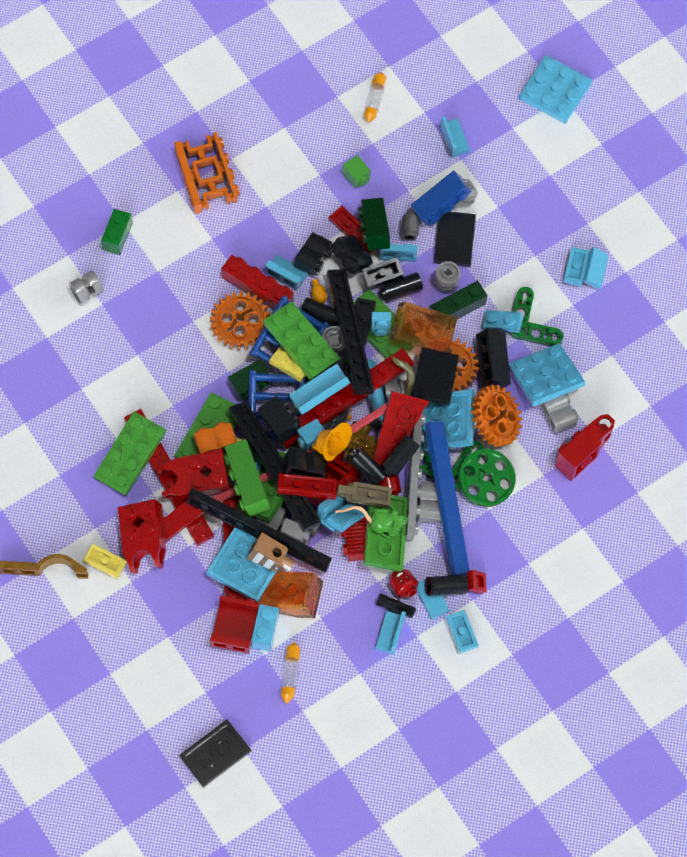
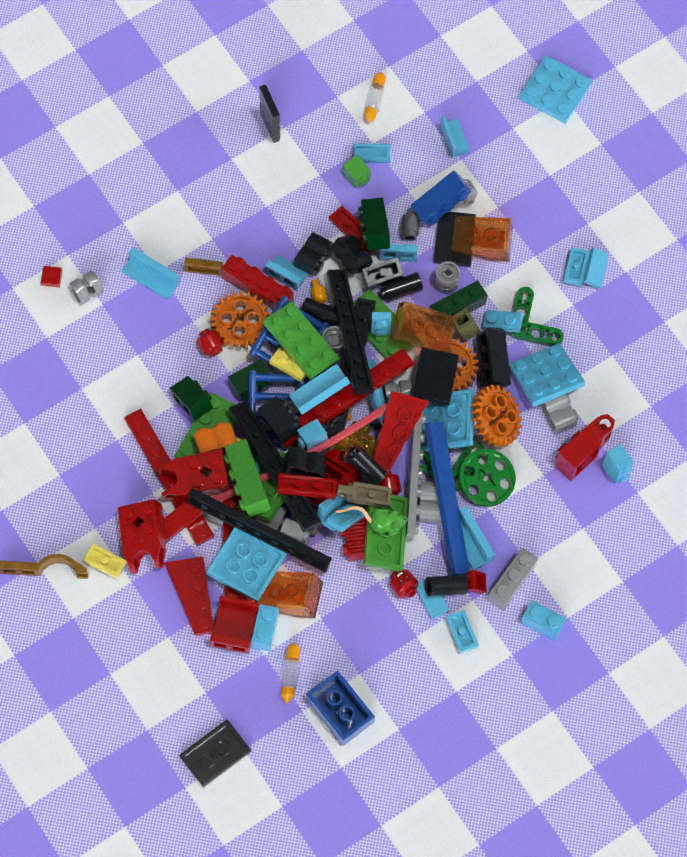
(51, 276): none -> red plate
(117, 231): green brick -> none
(130, 453): bright green plate -> none
(151, 274): none -> medium azure panel
(191, 397): none -> dark green brick
(192, 175): orange fence -> none
(192, 589): none -> red wing
(203, 266): none -> pearl gold tile
(210, 343): none -> red head
(269, 113): none -> black tile
(269, 554): medium nougat torso -> none
(333, 441): light orange piece -> none
(340, 708): none -> blue brick
(372, 152): none -> medium azure tile
(390, 632): medium azure panel -> none
(395, 605): black axle -> none
(400, 456): black brick -> none
(410, 375): olive animal -> none
(466, 325): none -> olive brick
(477, 547): none -> medium azure panel
(483, 237): none -> clear orange slope
(512, 579): none -> light grey brick
(543, 620): none -> medium azure brick
(618, 464): none -> medium azure brick

